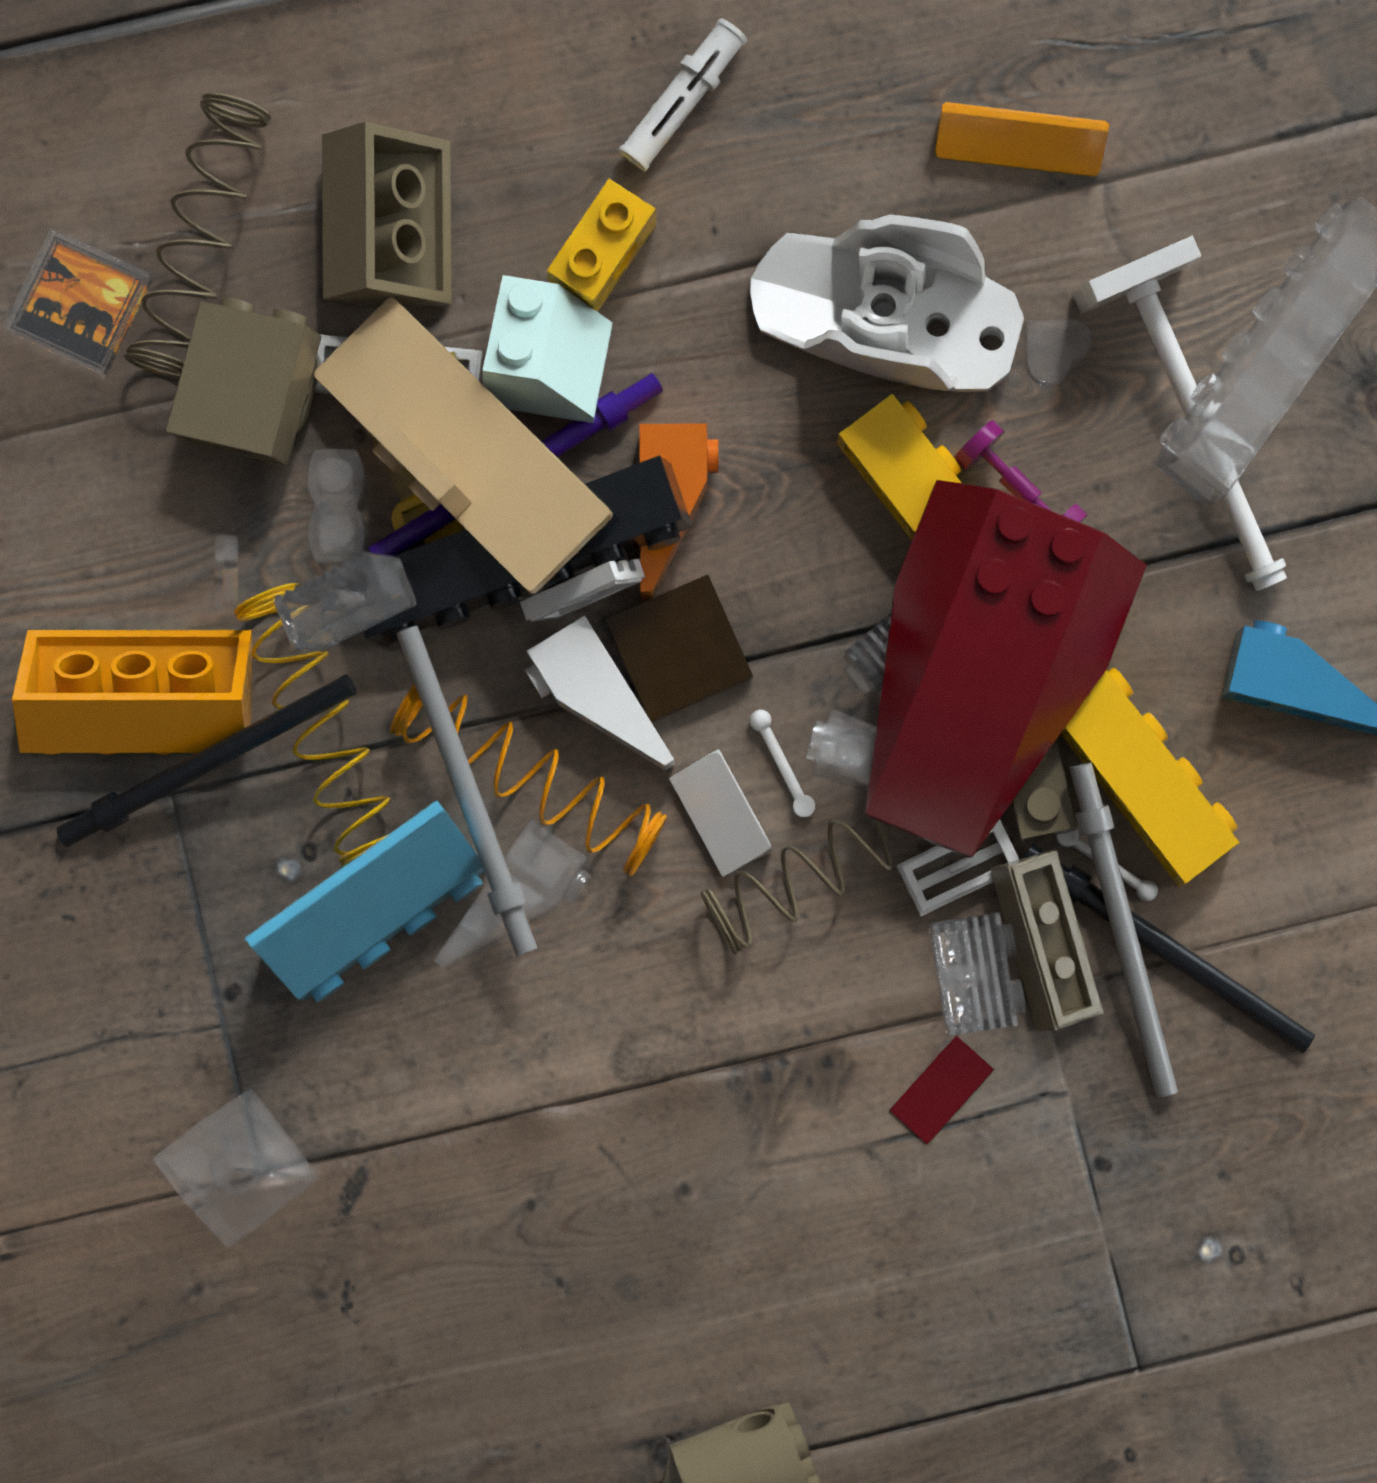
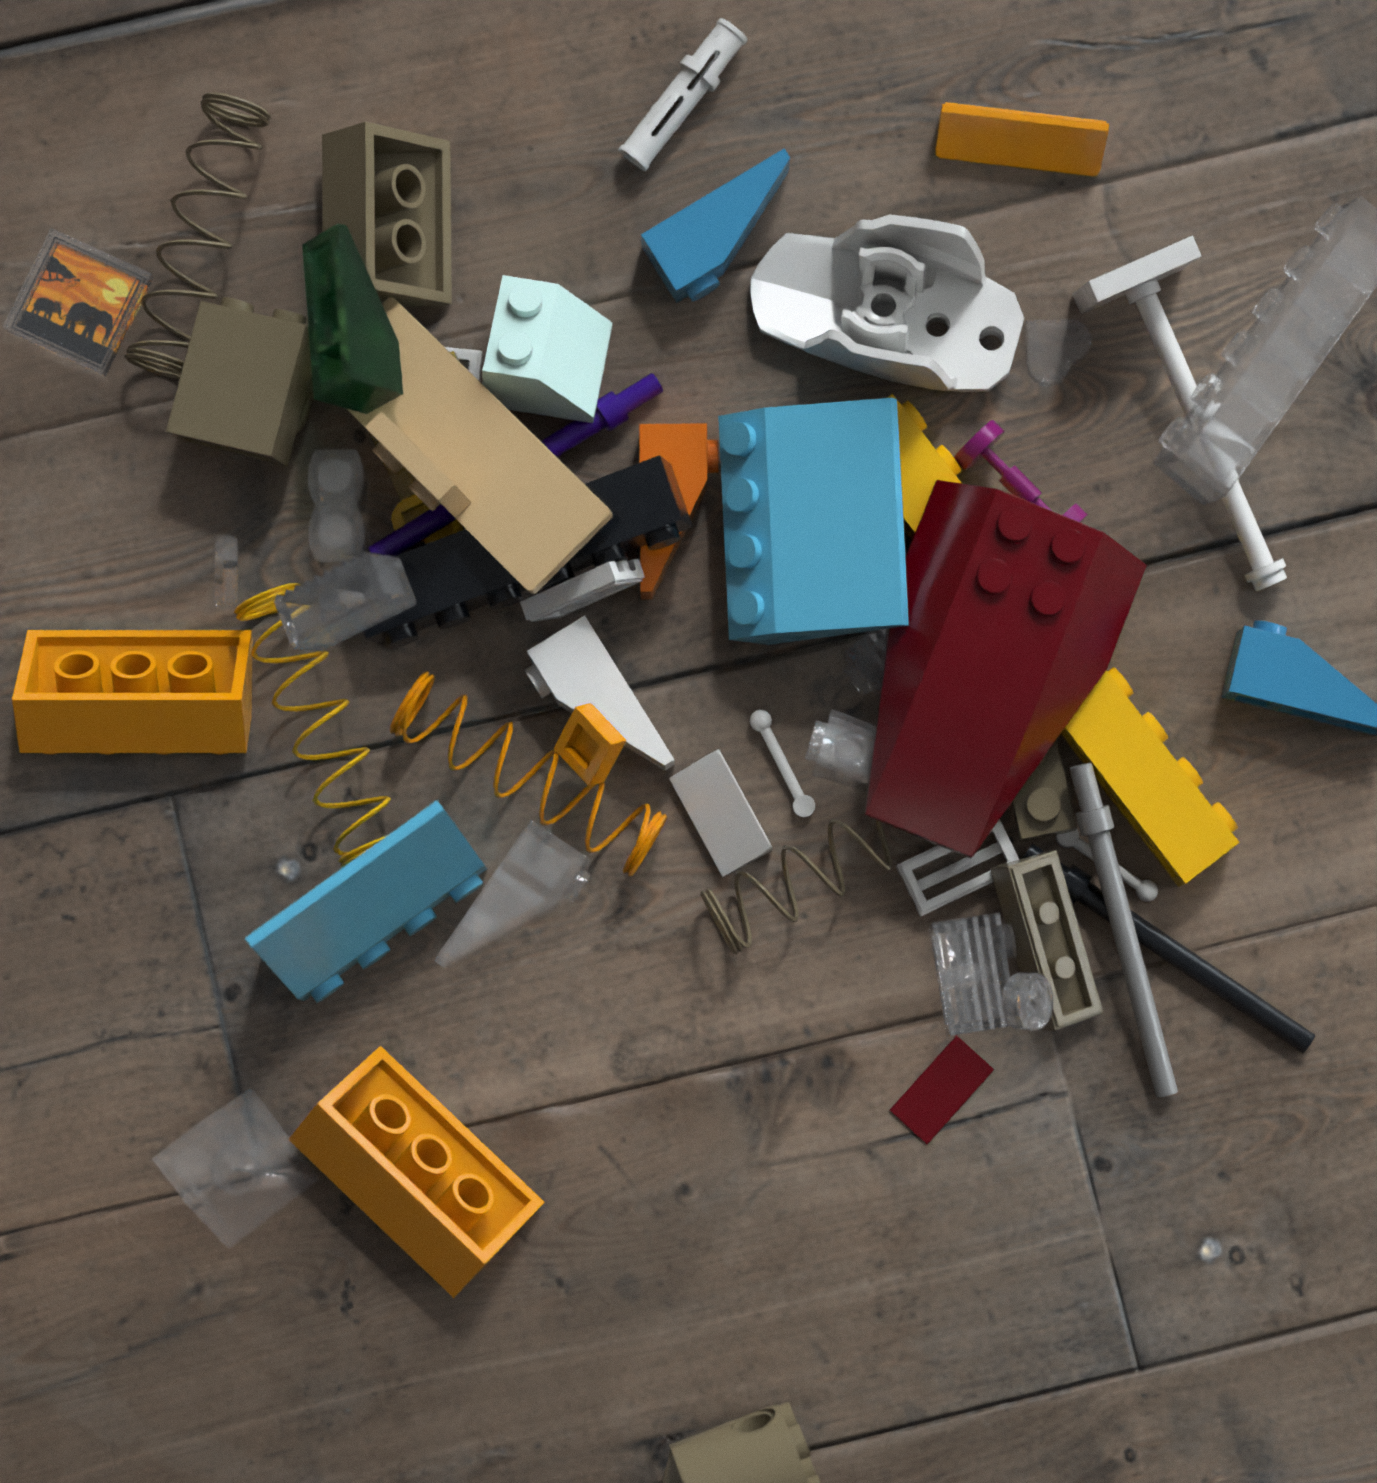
(115, 809): black bar -> none
(349, 331): none -> clear green slope
(416, 1170): none -> light orange slope
(505, 895): light grey bar -> none
(589, 744): none -> light orange plate
(603, 244): yellow brick -> none
(679, 648): dark brown tile -> none
(705, 236): none -> dark azure slope
(813, 520): none -> medium azure slope
(1027, 1001): none -> clear tile

